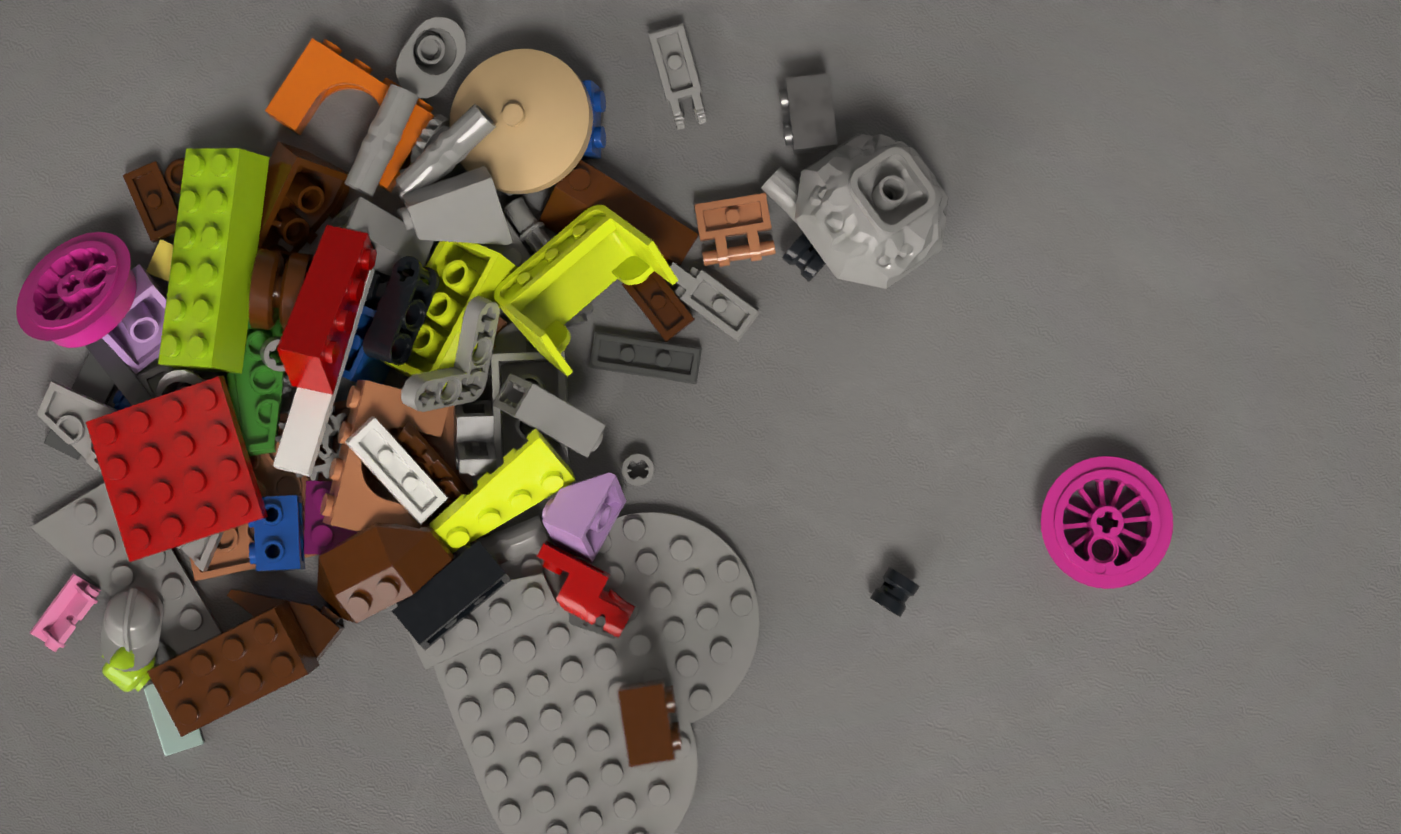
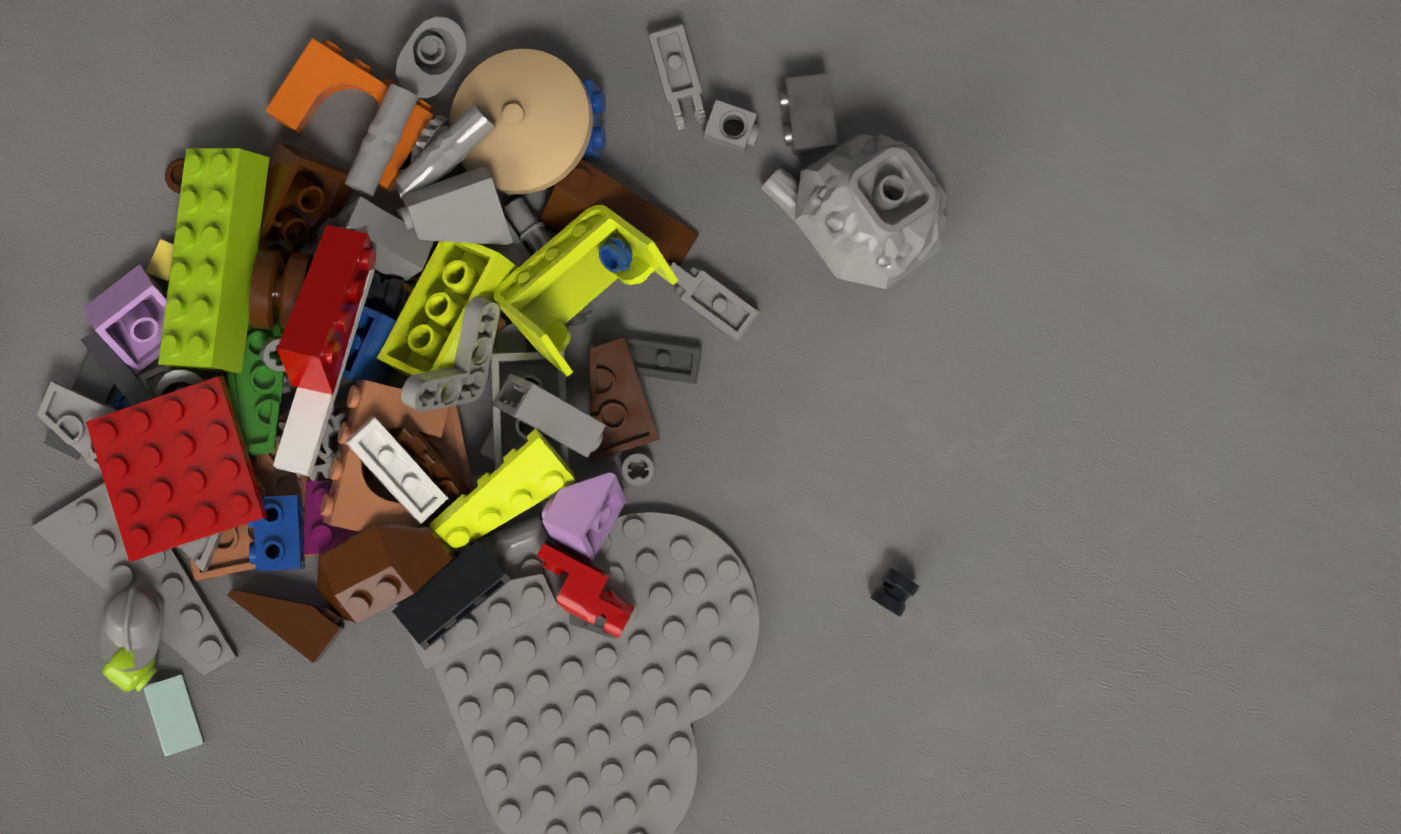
(65, 611): bright pink hinge -> none
(78, 291): dark pink piece -> none
(153, 200): reddish brown plate -> none
(233, 668): reddish brown brick -> none
(401, 312): black piece -> none
(474, 438): flat silver brick -> none
(616, 255): none -> blue plate
(618, 399): none -> reddish brown wing
(648, 723): reddish brown brick -> none
(660, 306): reddish brown plate -> none
(720, 115): none -> light grey brick
(733, 218): nougat plate -> none
(804, 257): black wheel -> none
(1103, 572): dark pink piece -> none

